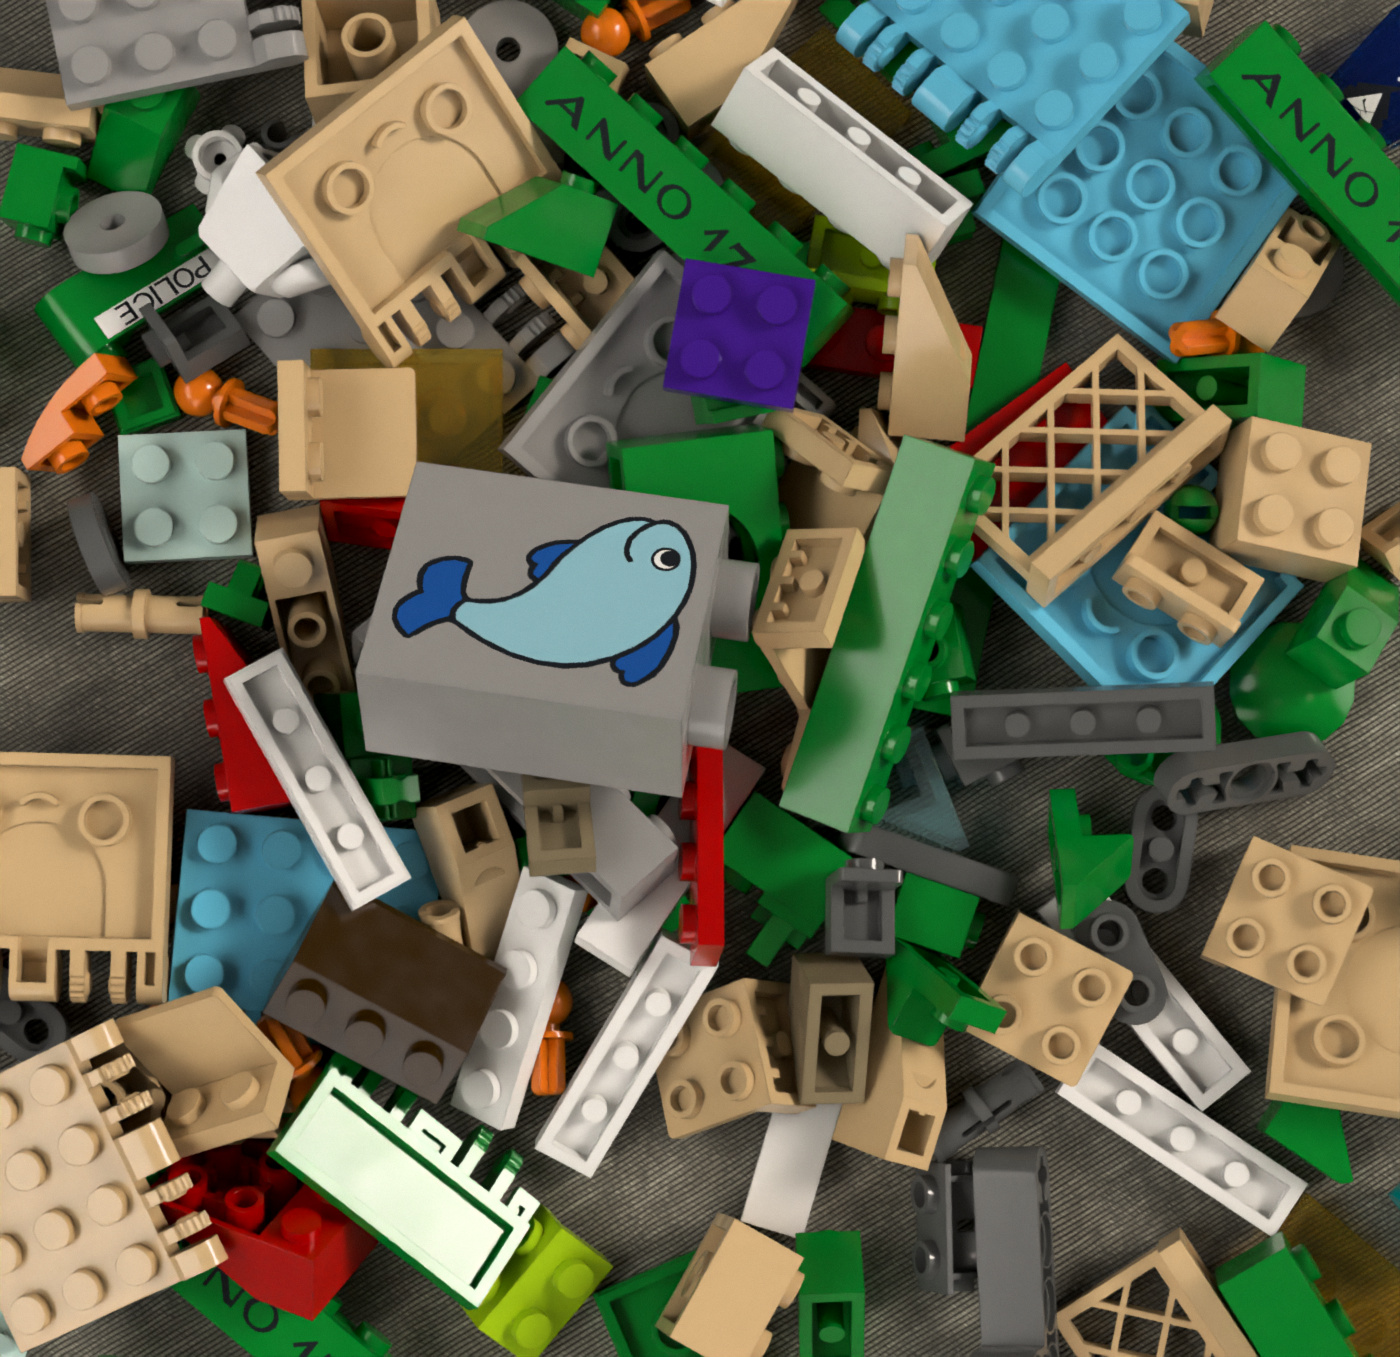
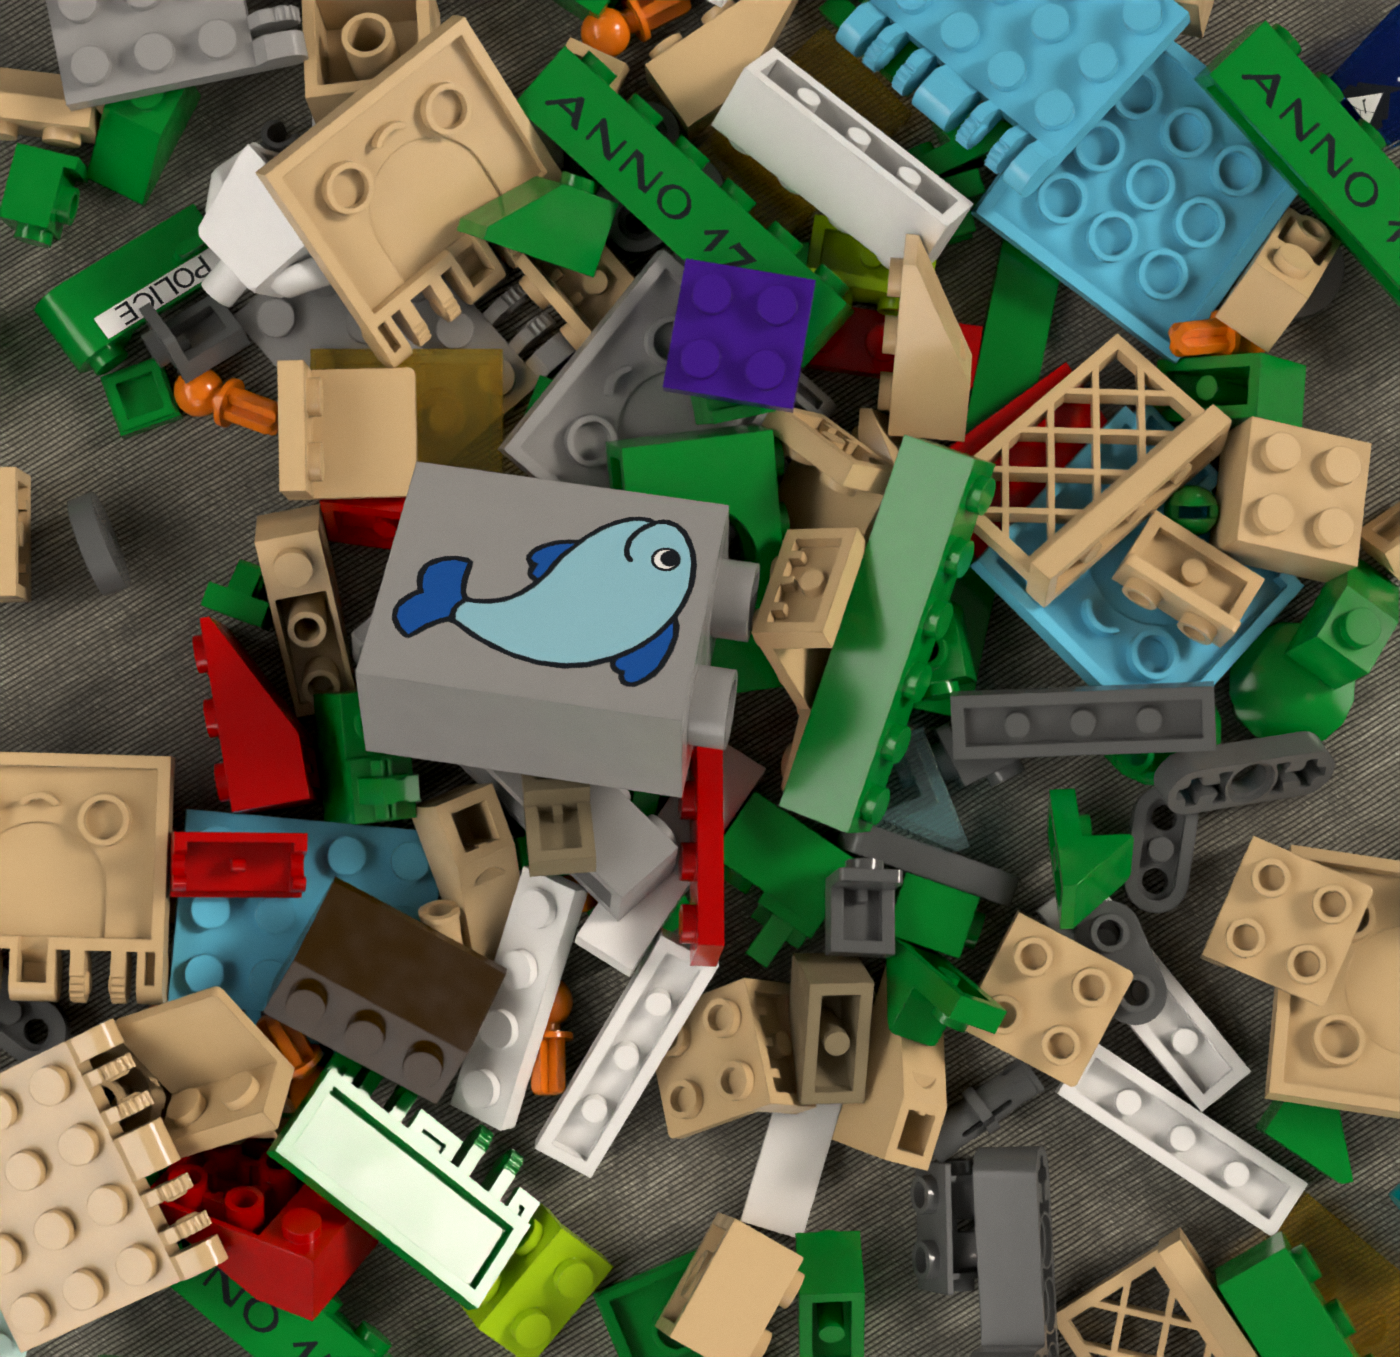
(67, 423): orange slope -> none
(116, 232): light grey piece -> none
(139, 613): tan pin -> none
(185, 496): light aqua plate -> none
(205, 148): white plate -> none
(237, 864): none -> red hinge
(317, 779): white tile -> none
(521, 25): light grey piece -> none

